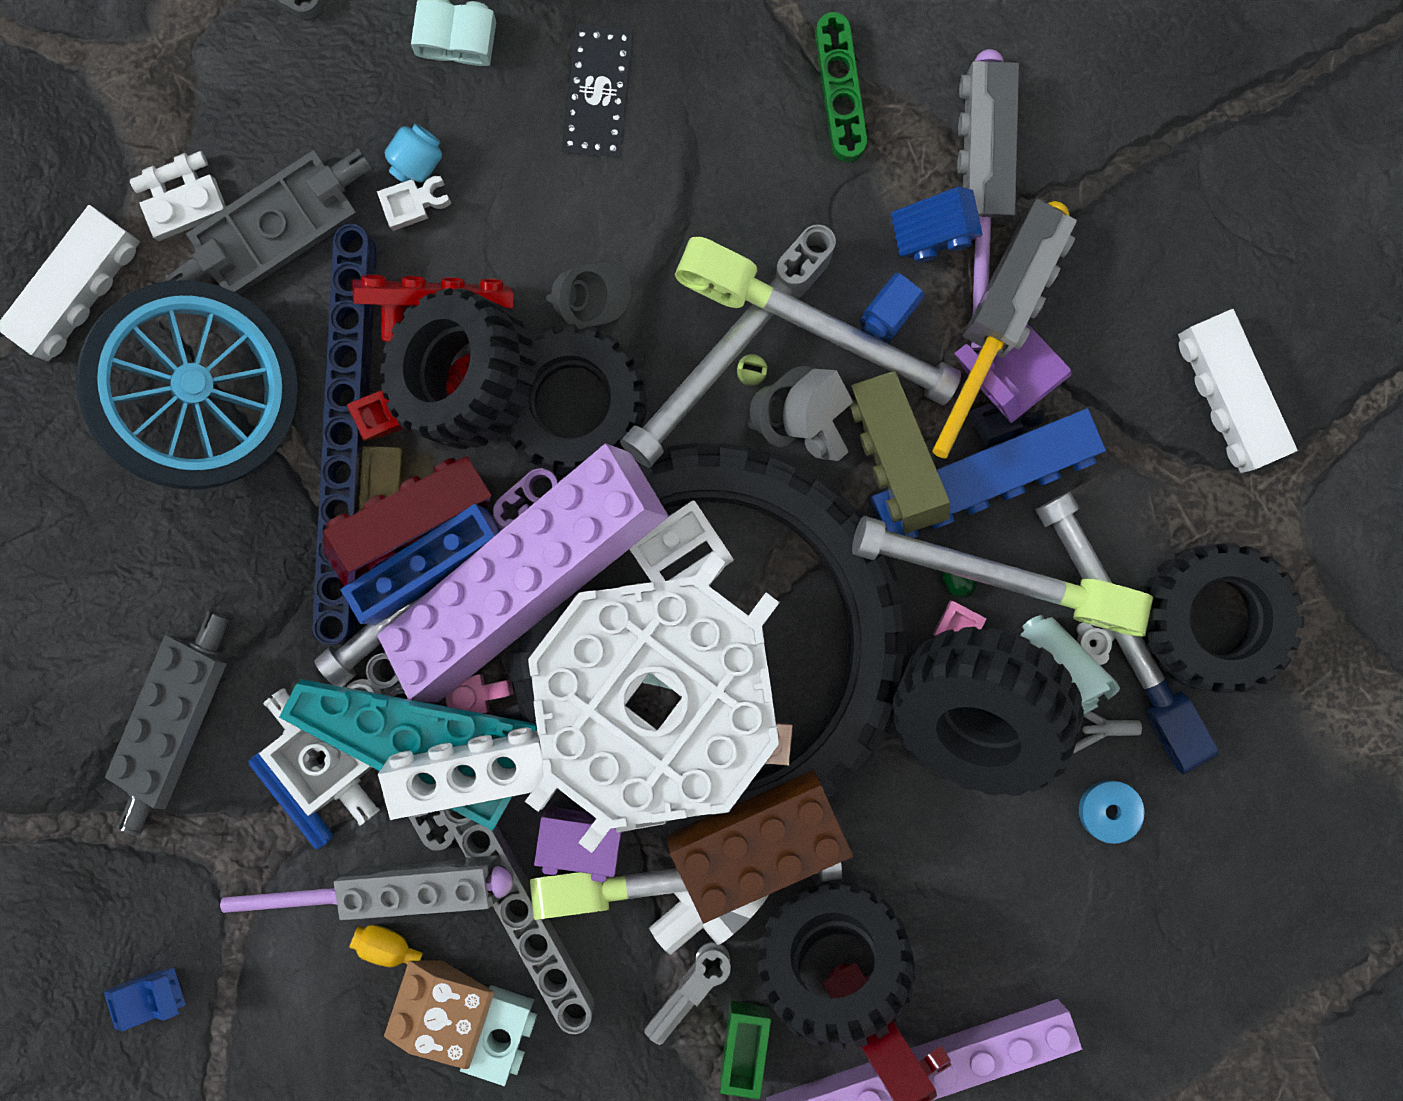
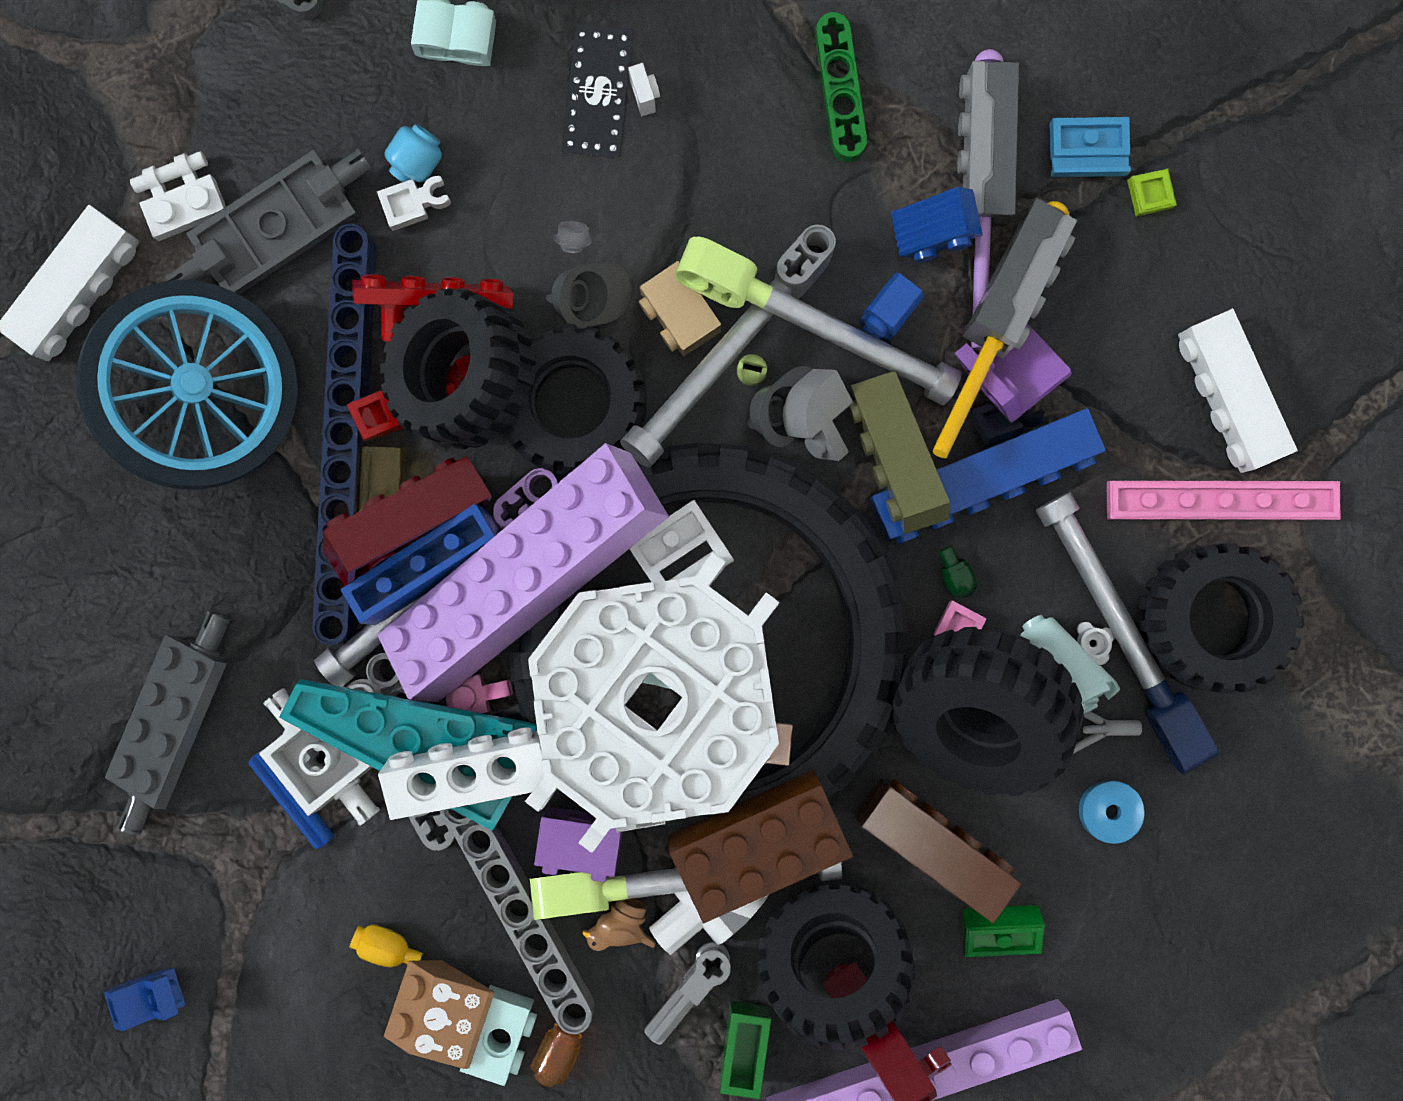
(397, 890): light grey piece -> none
(555, 1056): none -> clear orange brick
(572, 236): none -> clear plate
(620, 926): none -> medium nougat animal
(644, 89): none -> white plate
(680, 310): none -> tan brick
(942, 853): none -> reddish brown brick
(1014, 932): none -> green slope
(1090, 146): none -> dark azure plate
(1094, 600): flat silver piece -> none
(1151, 192): none -> lime tile
(1223, 500): none -> bright pink tile

